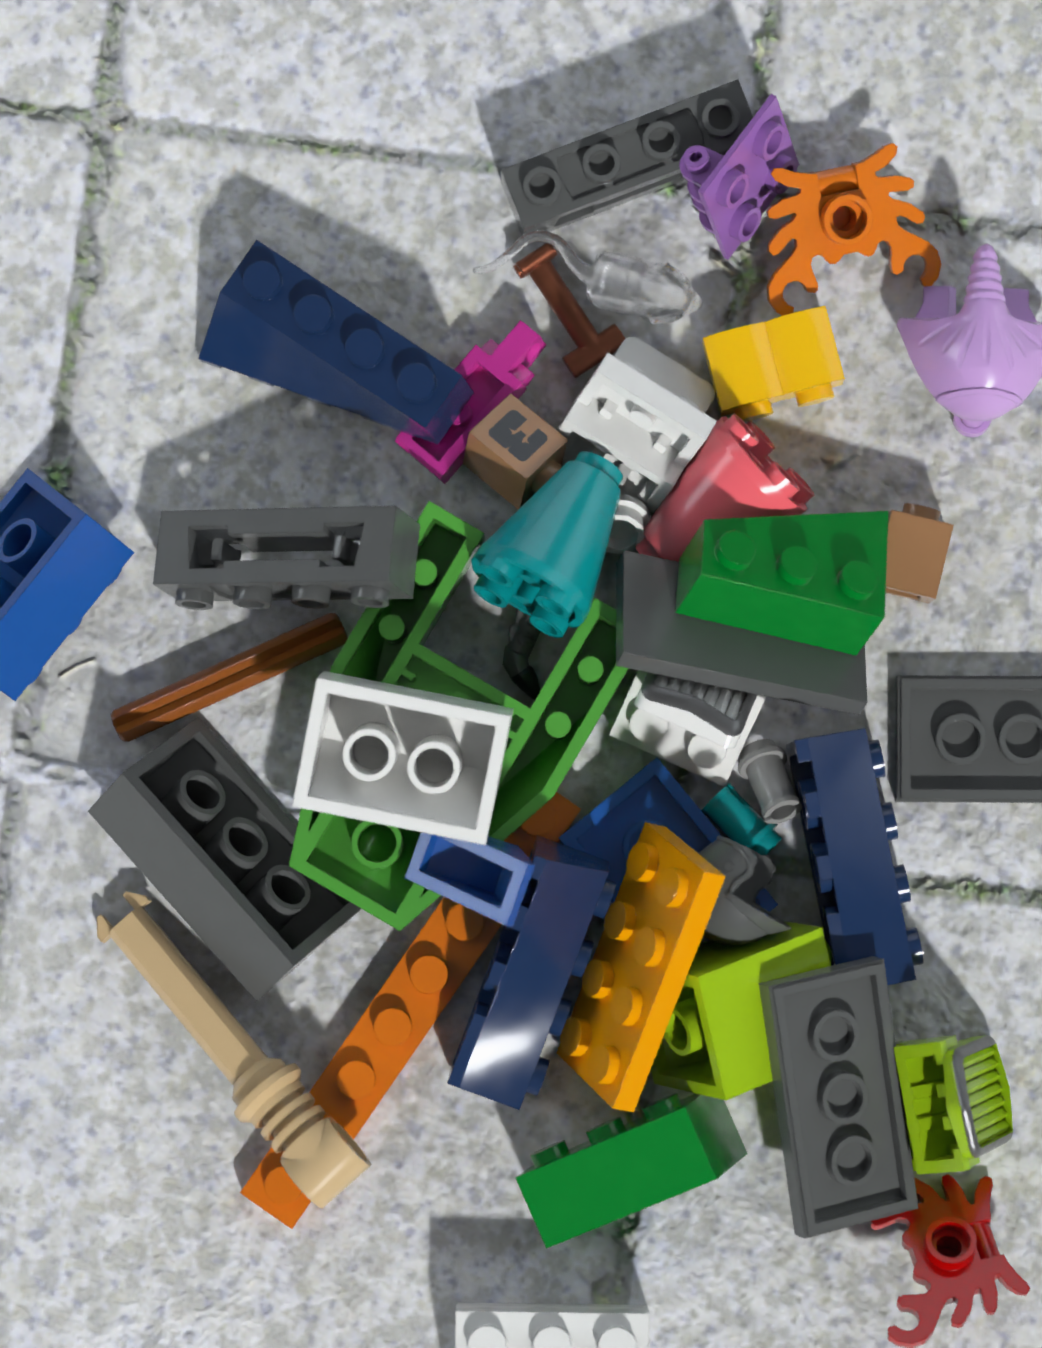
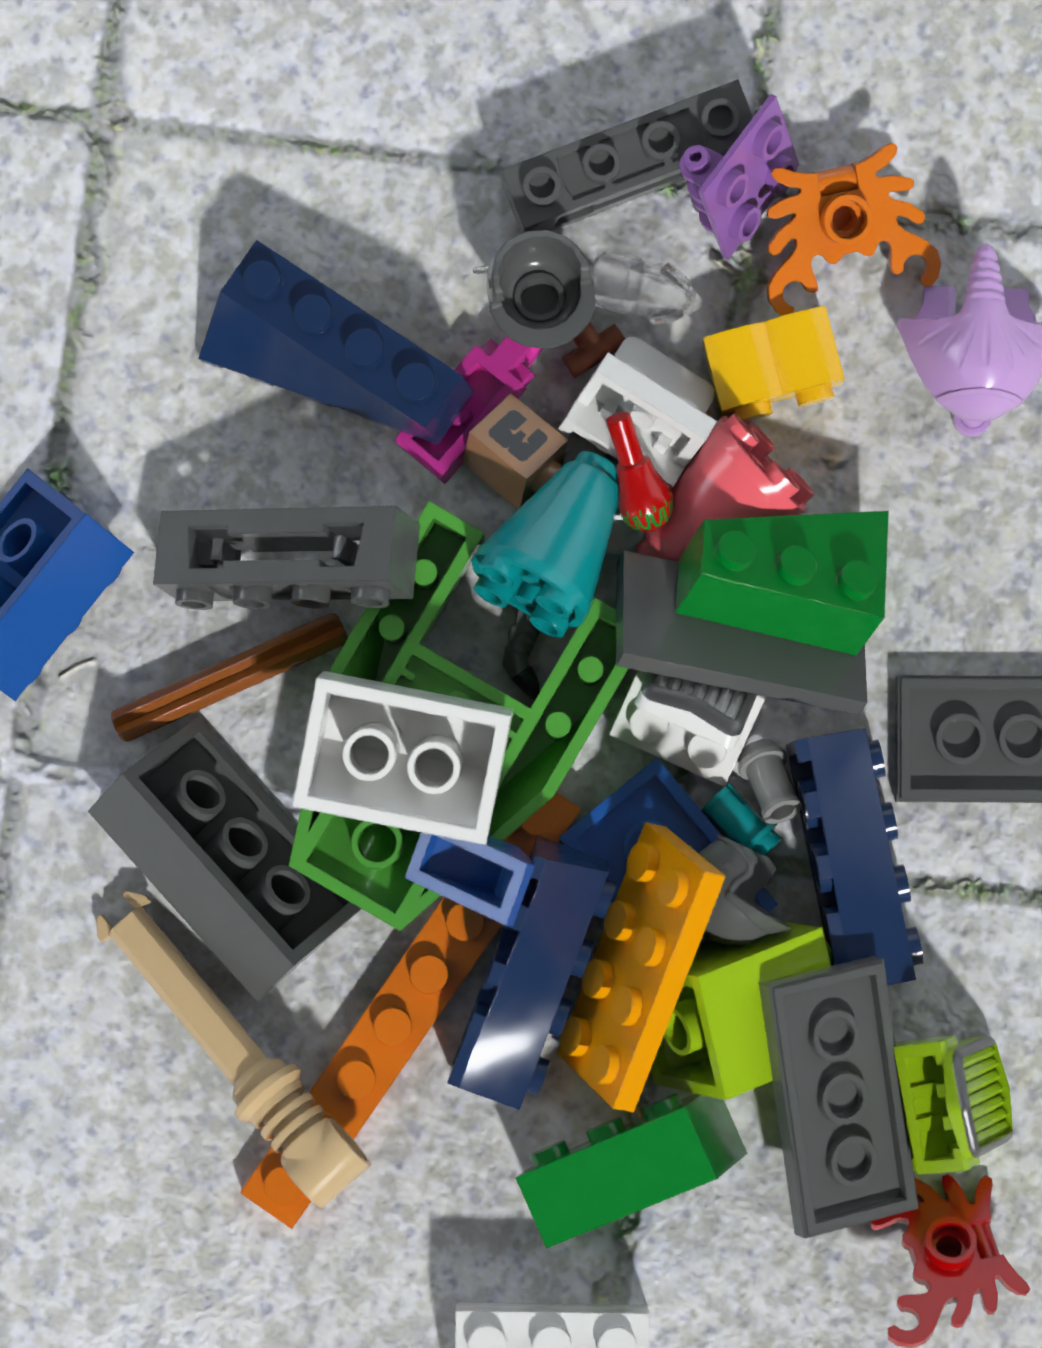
(540, 289): none -> dark grey helmet
(642, 493): none -> red piece
(916, 552): medium nougat brick -> none

